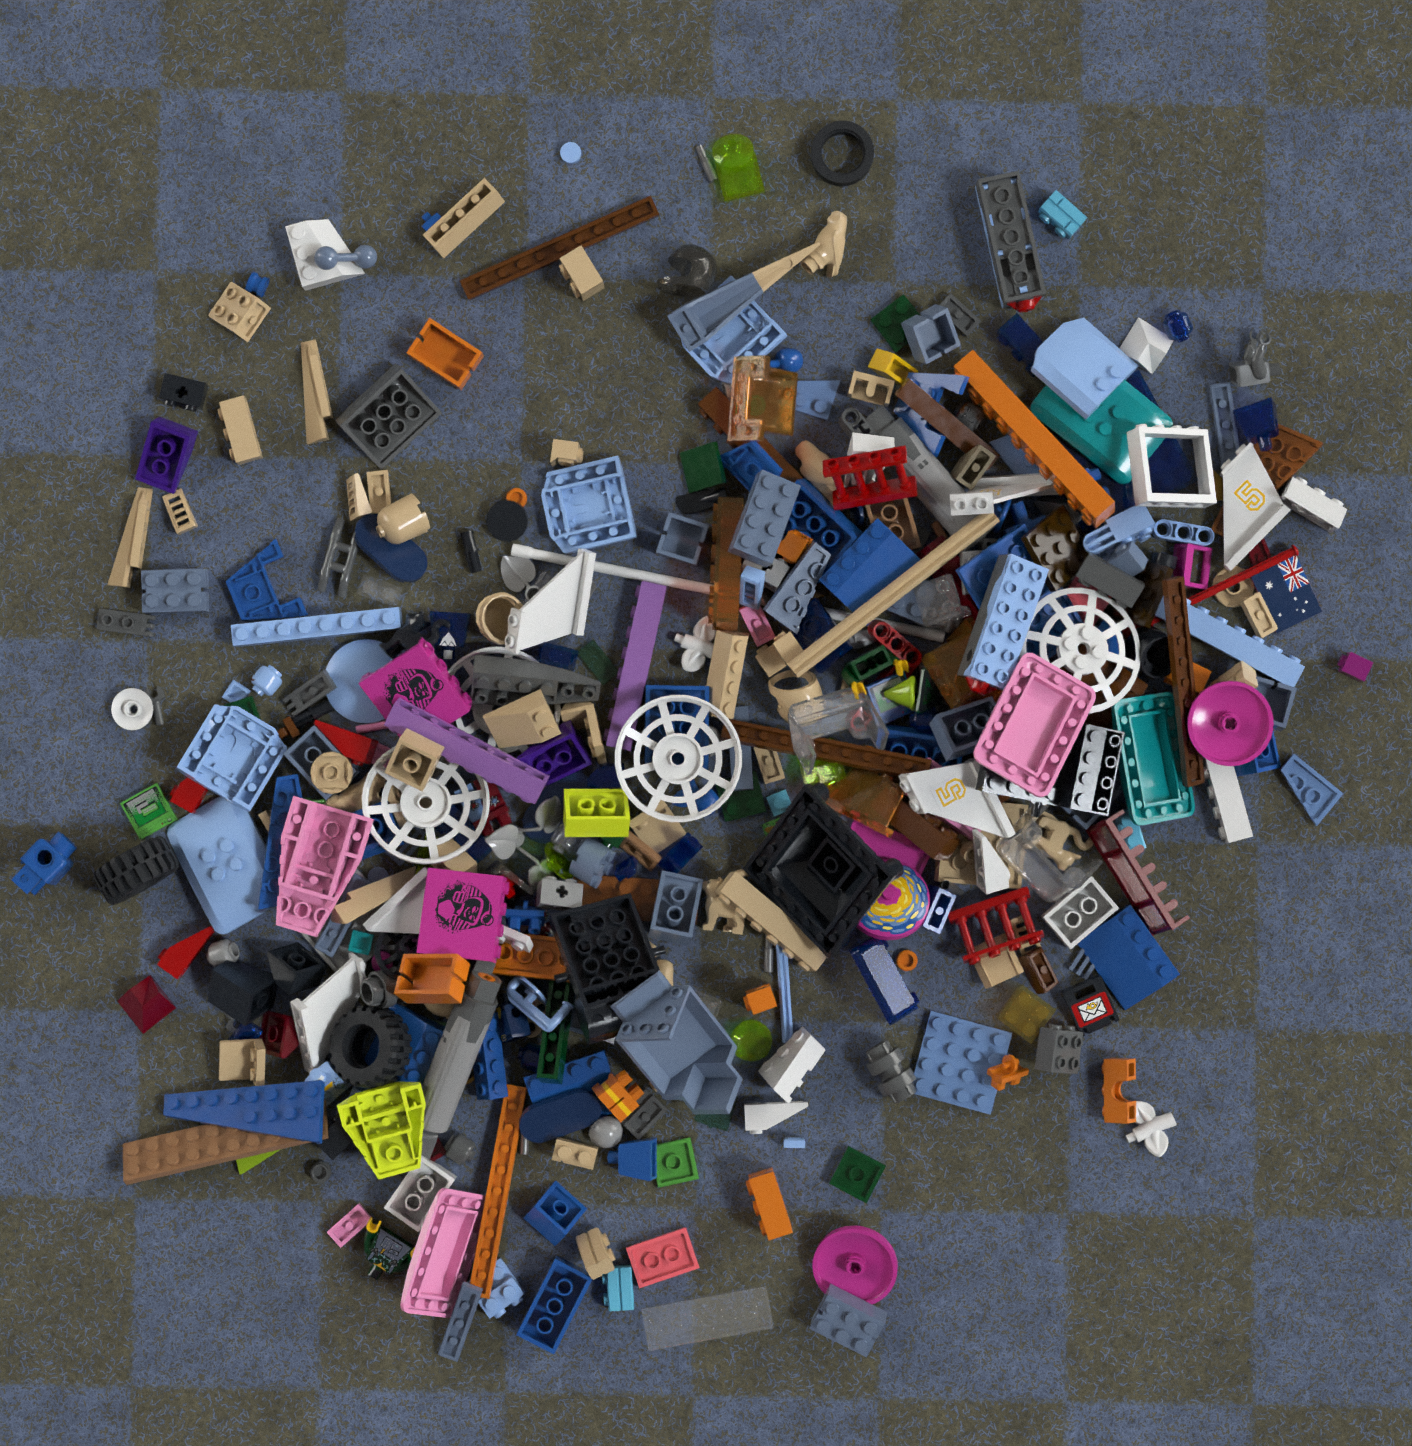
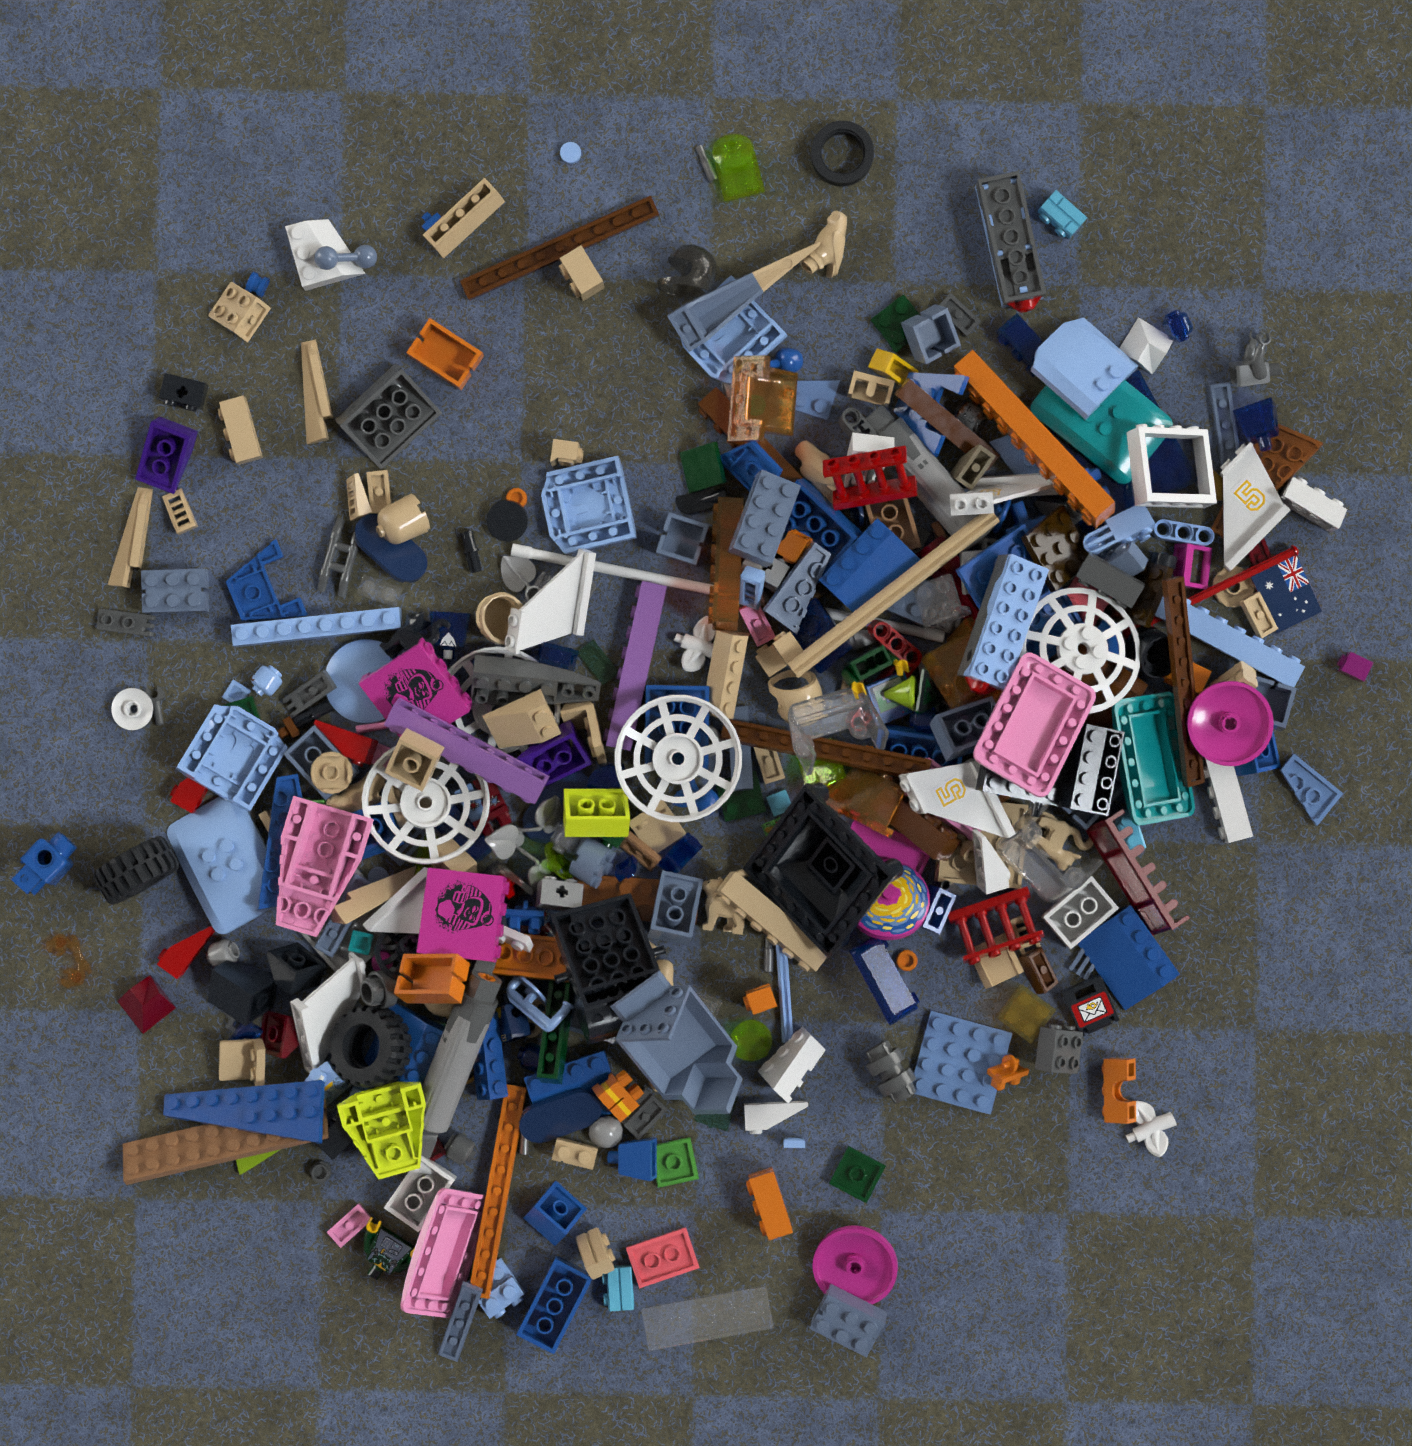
(60, 943): none -> clear orange helmet
(148, 811): tile -> none

